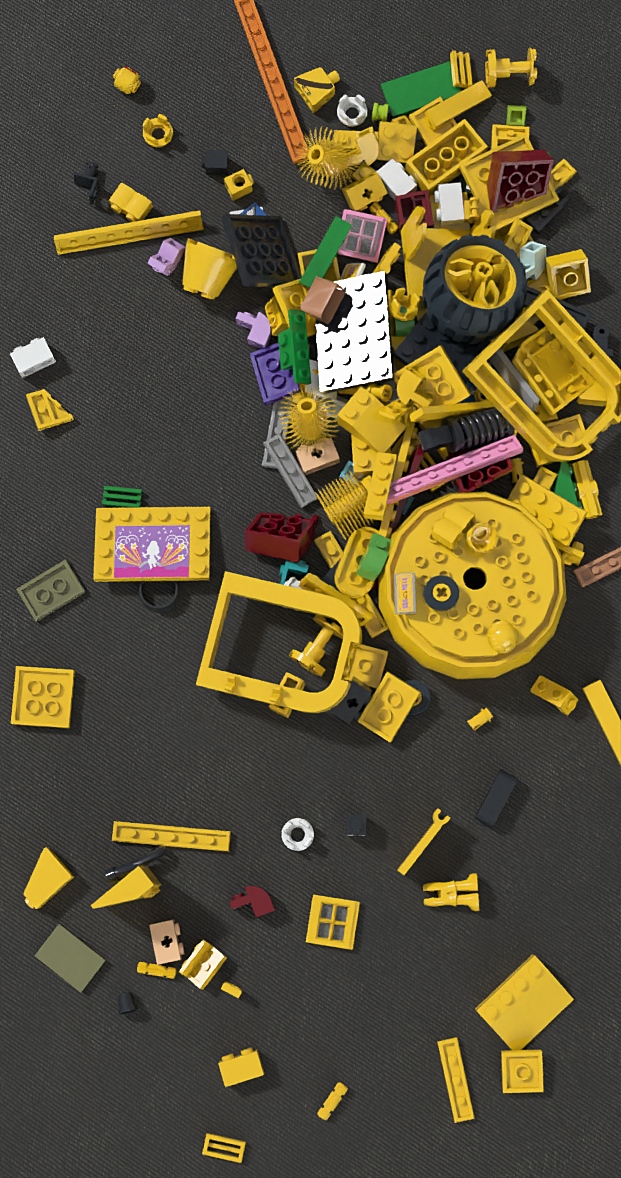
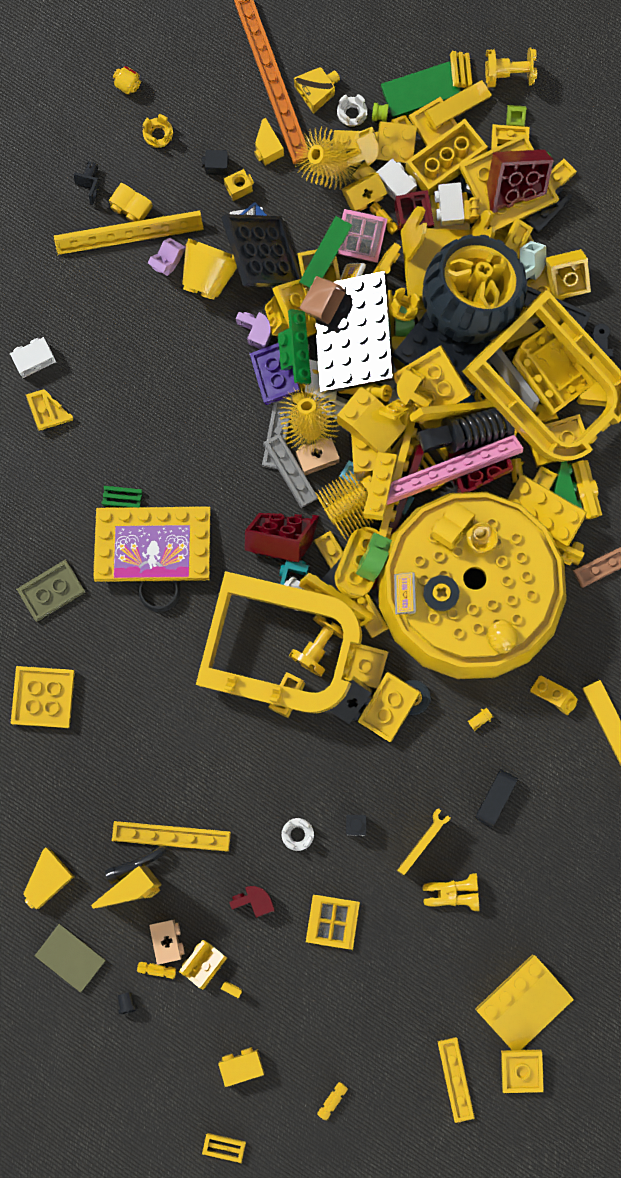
(267, 144): none -> yellow slope

